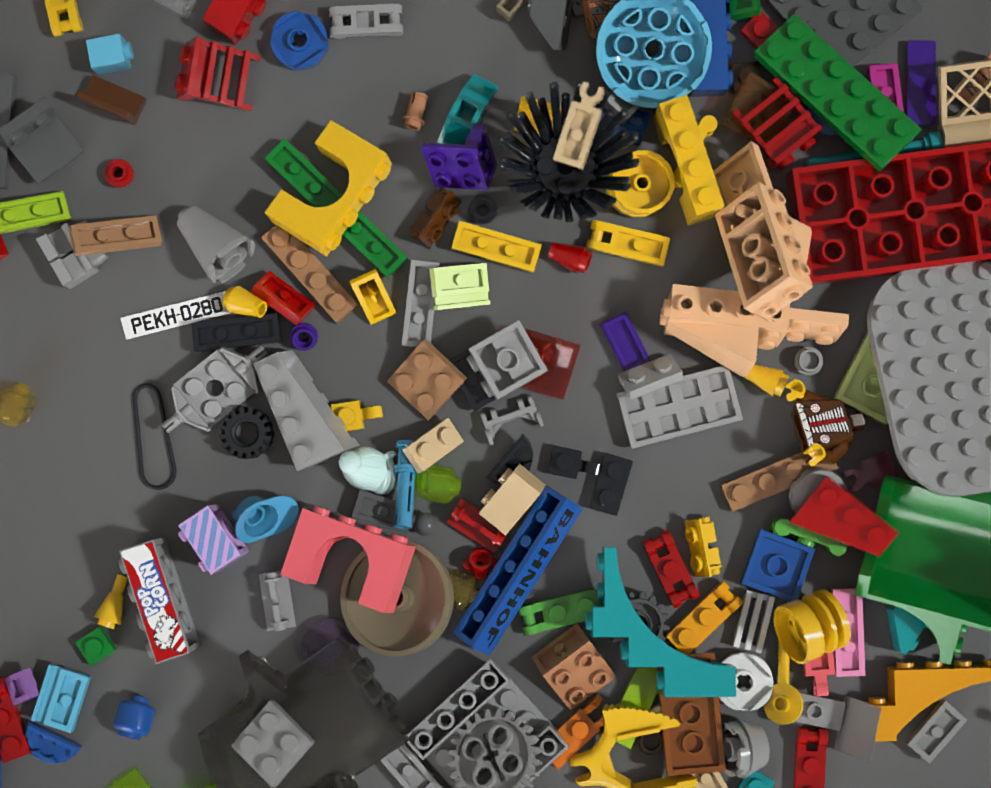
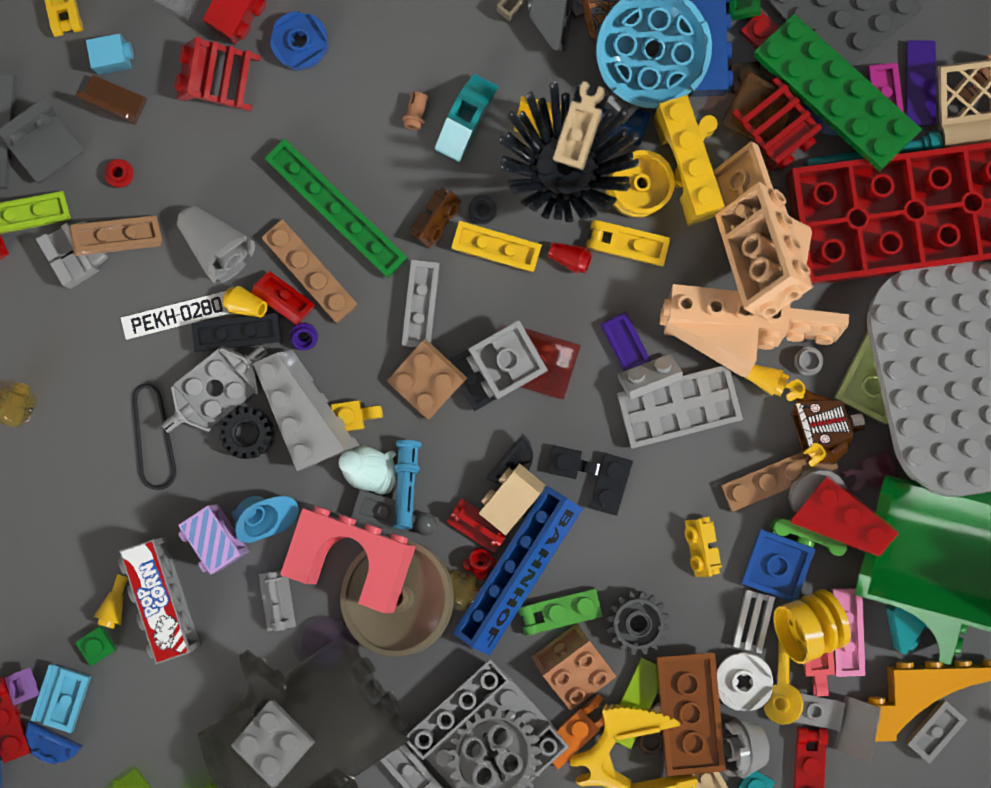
(134, 717): blue head -> none
(324, 226): yellow arch -> none
(365, 20): light grey plate -> none
(373, 296): yellow slope -> none
(432, 445): tan plate -> none
(438, 484): clear neon green head -> none
(459, 286): yellowish green plate -> none
(462, 165): dark purple bracket -> none
(493, 426): light grey piece -> none
(670, 568): red plate -> none
(679, 673): teal arch -> none
(703, 619): light orange plate -> none

